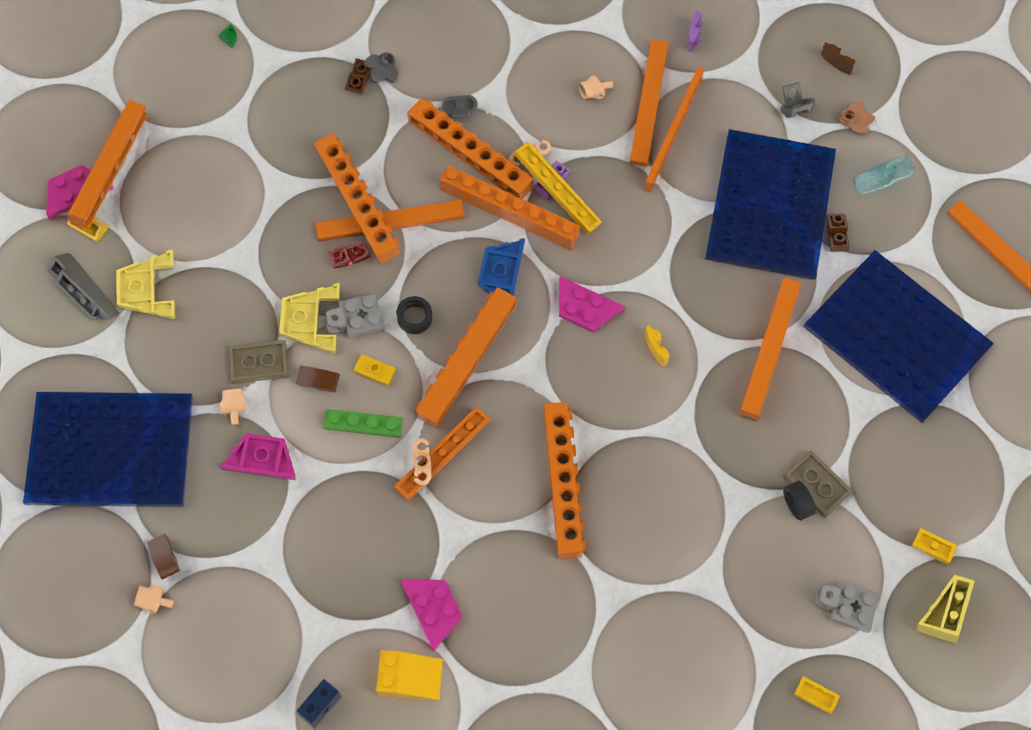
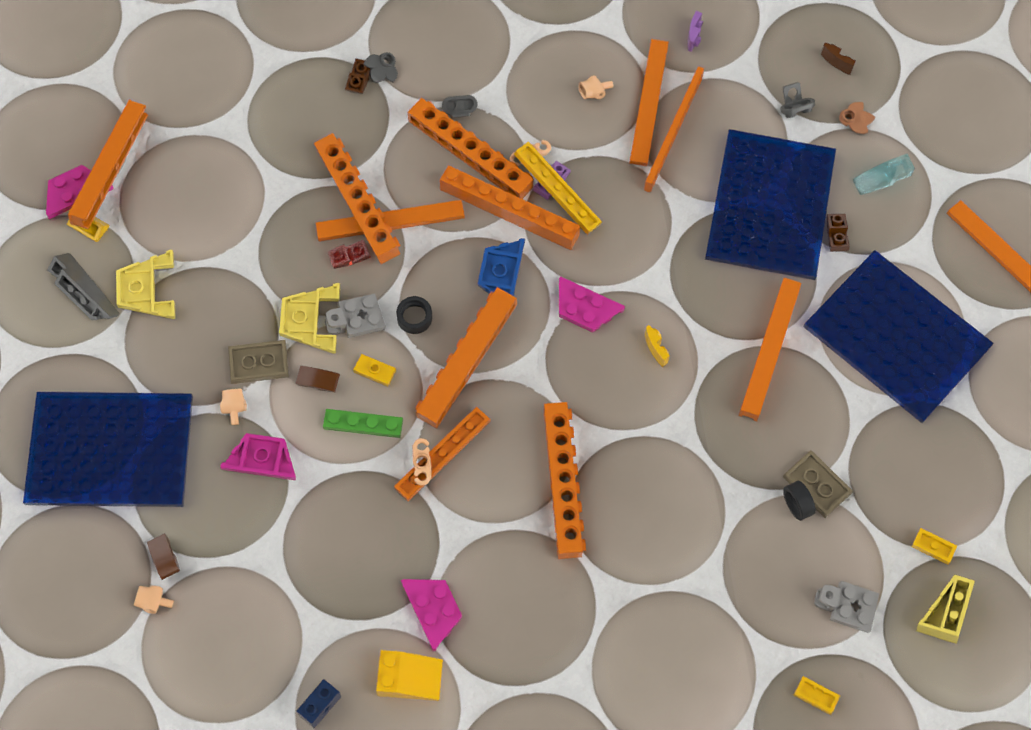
(229, 36): green tile -> none

